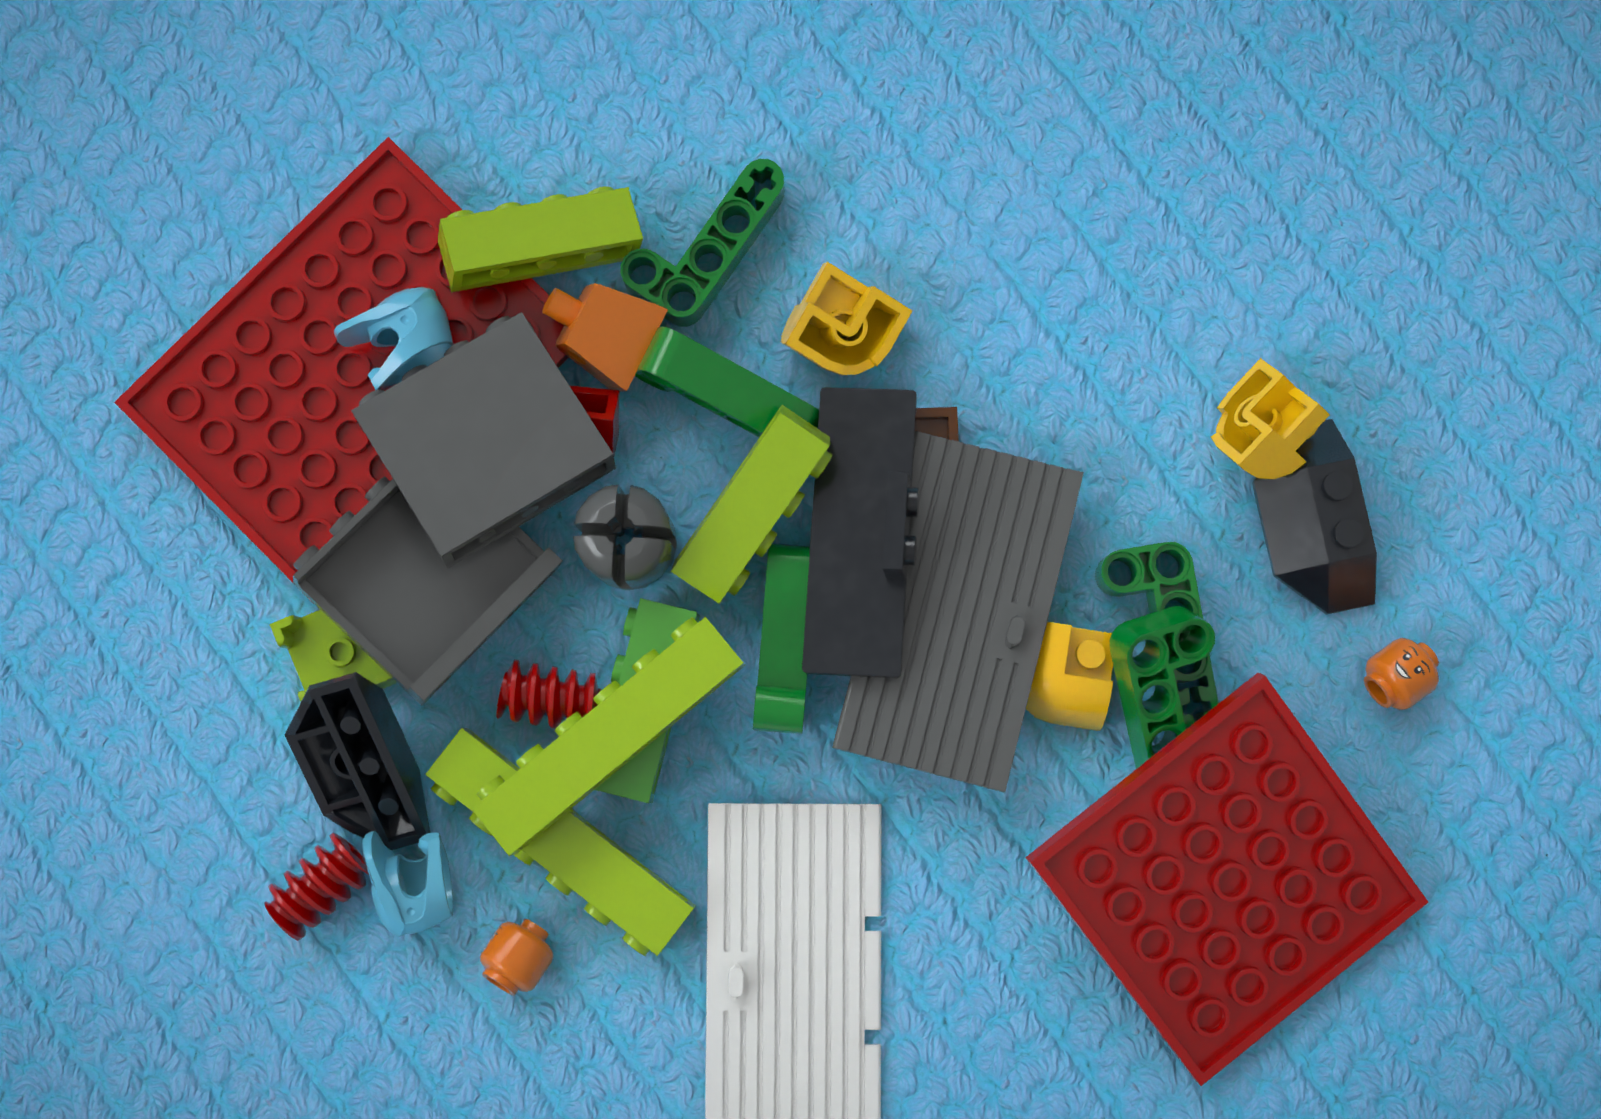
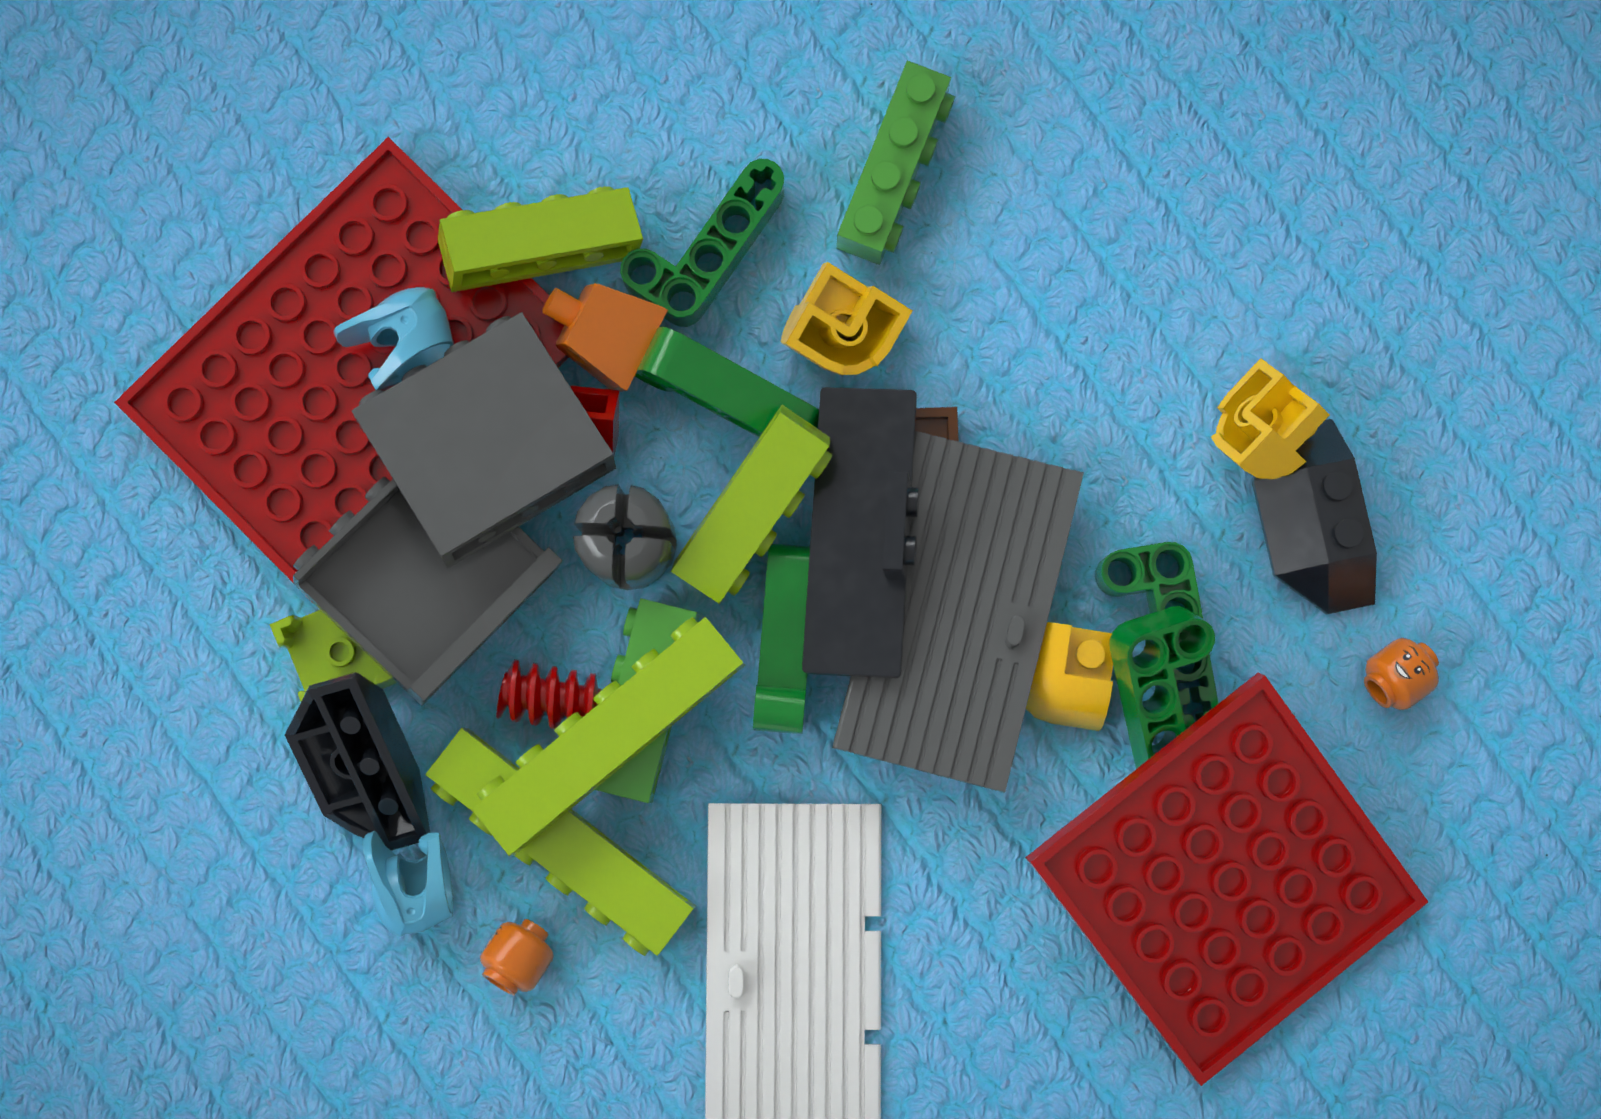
(317, 887): red piece -> none
(893, 162): none -> bright green brick

